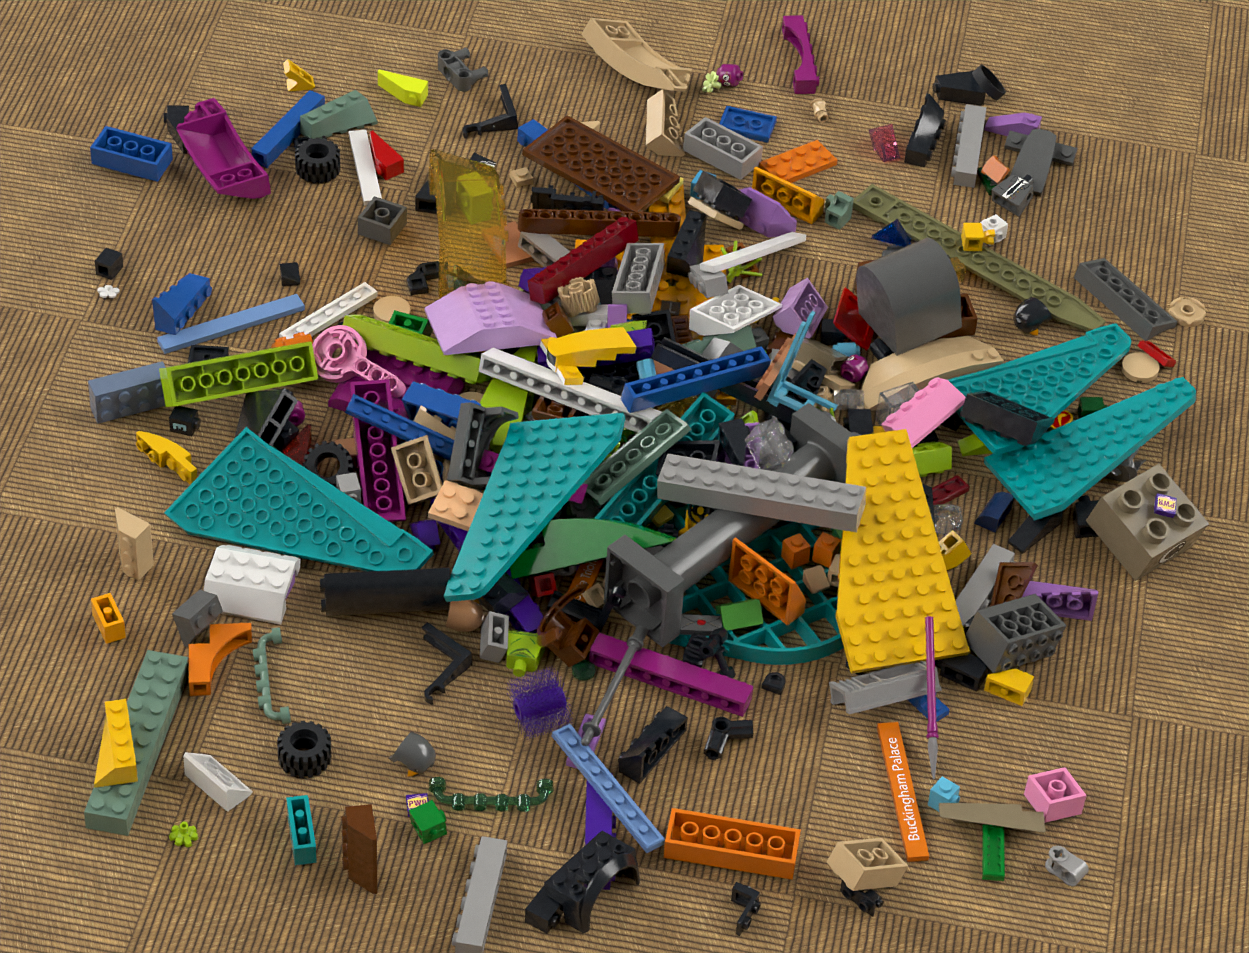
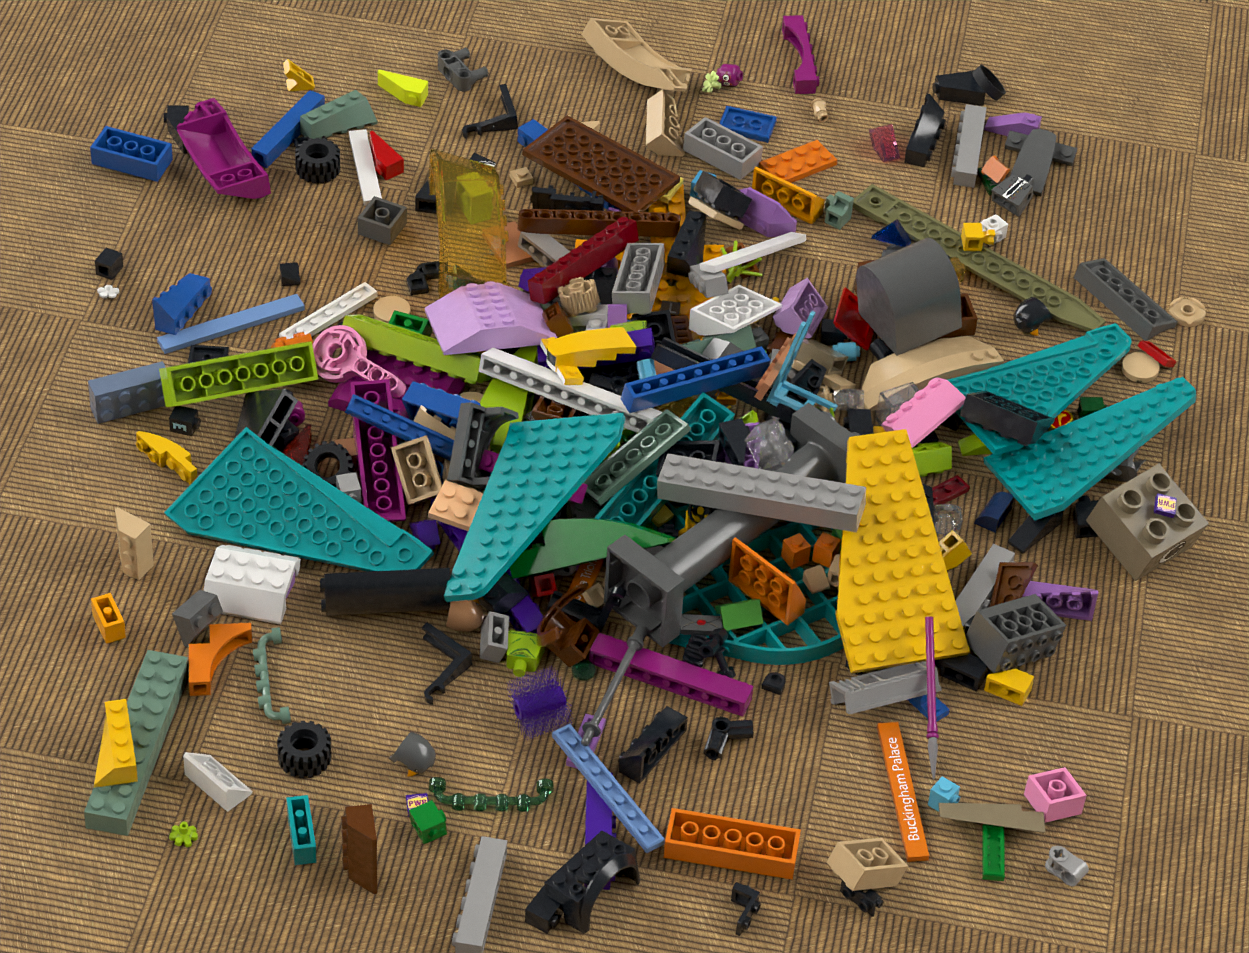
(854, 368): magenta head -> none

